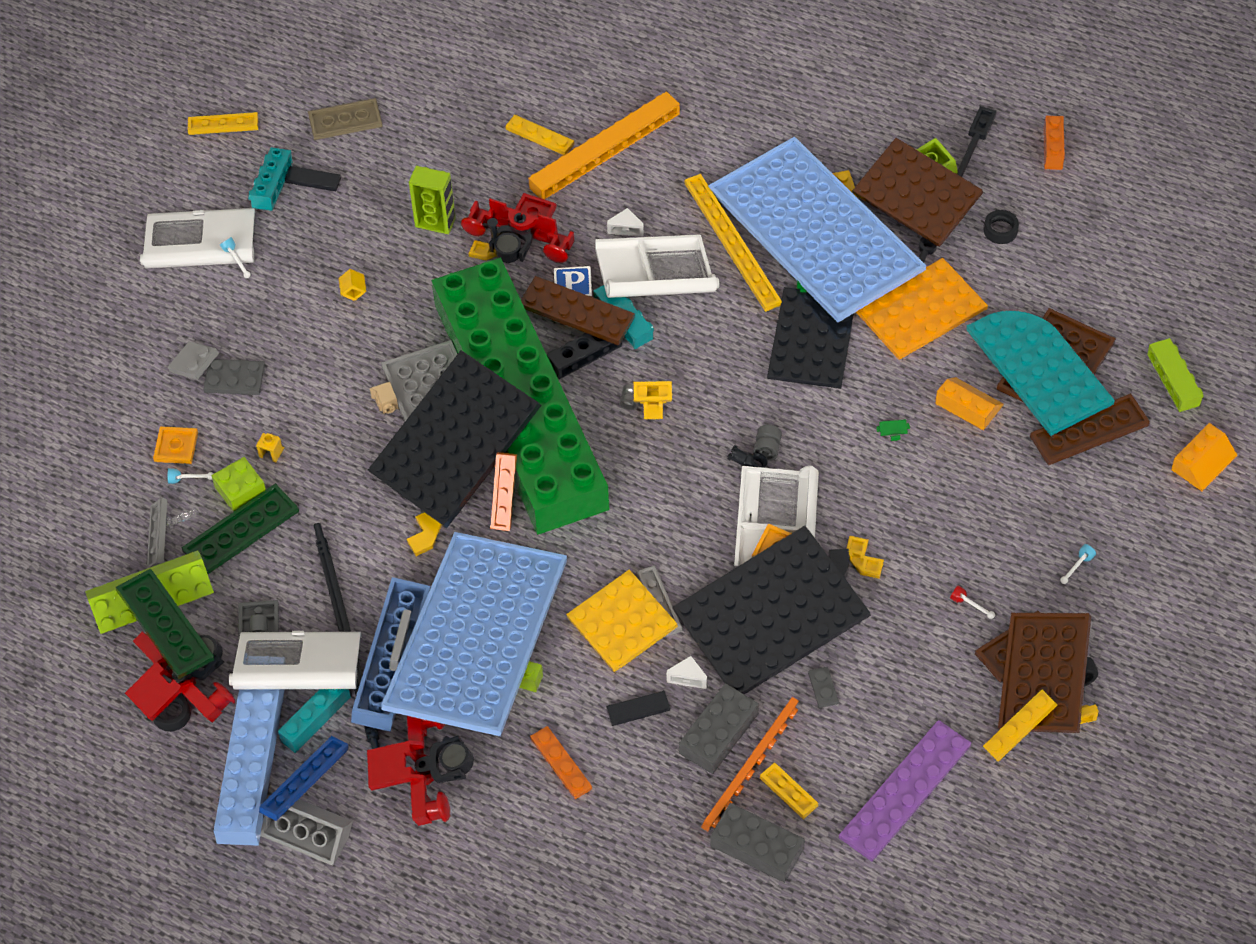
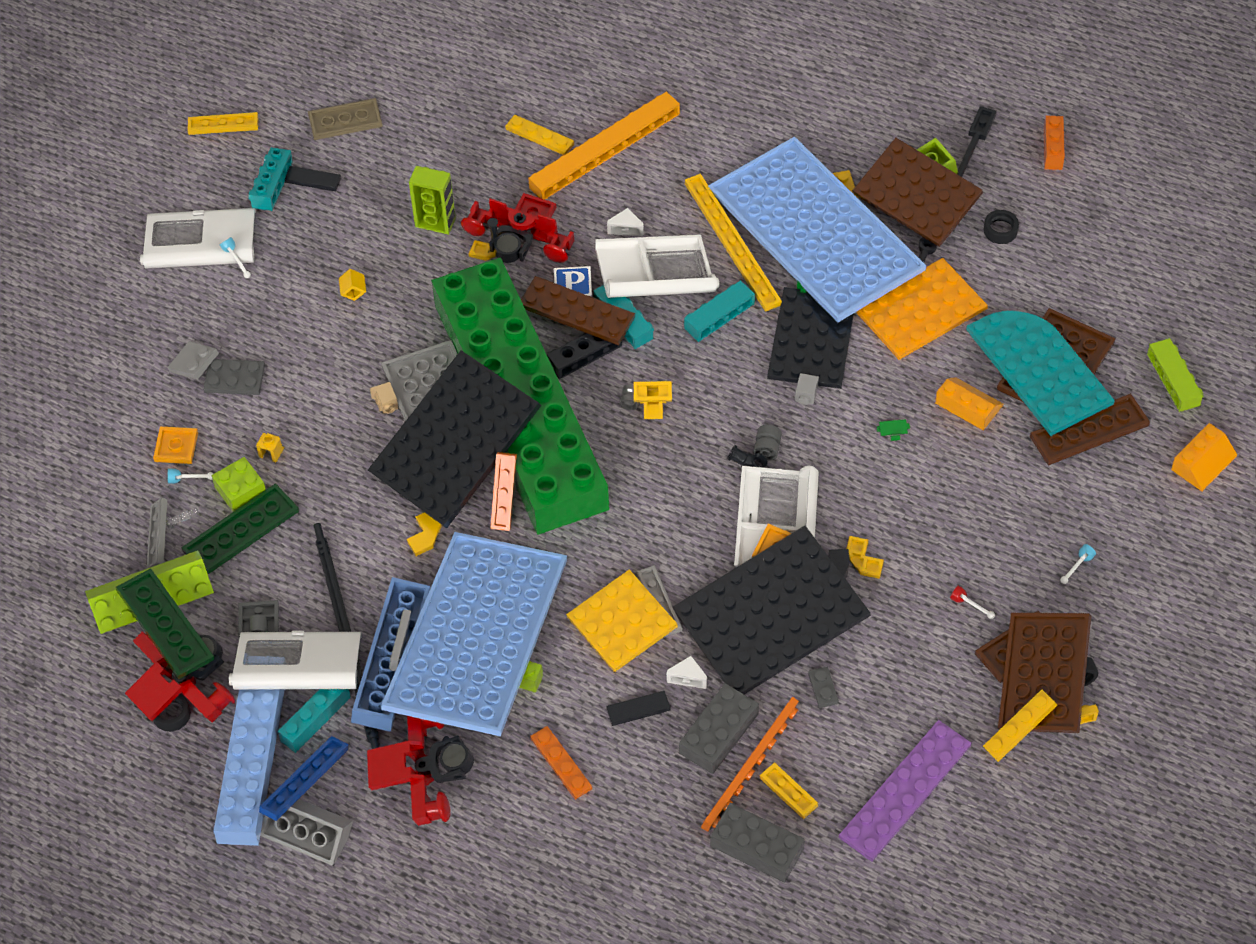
(719, 311): none -> teal brick
(806, 389): none -> light grey brick

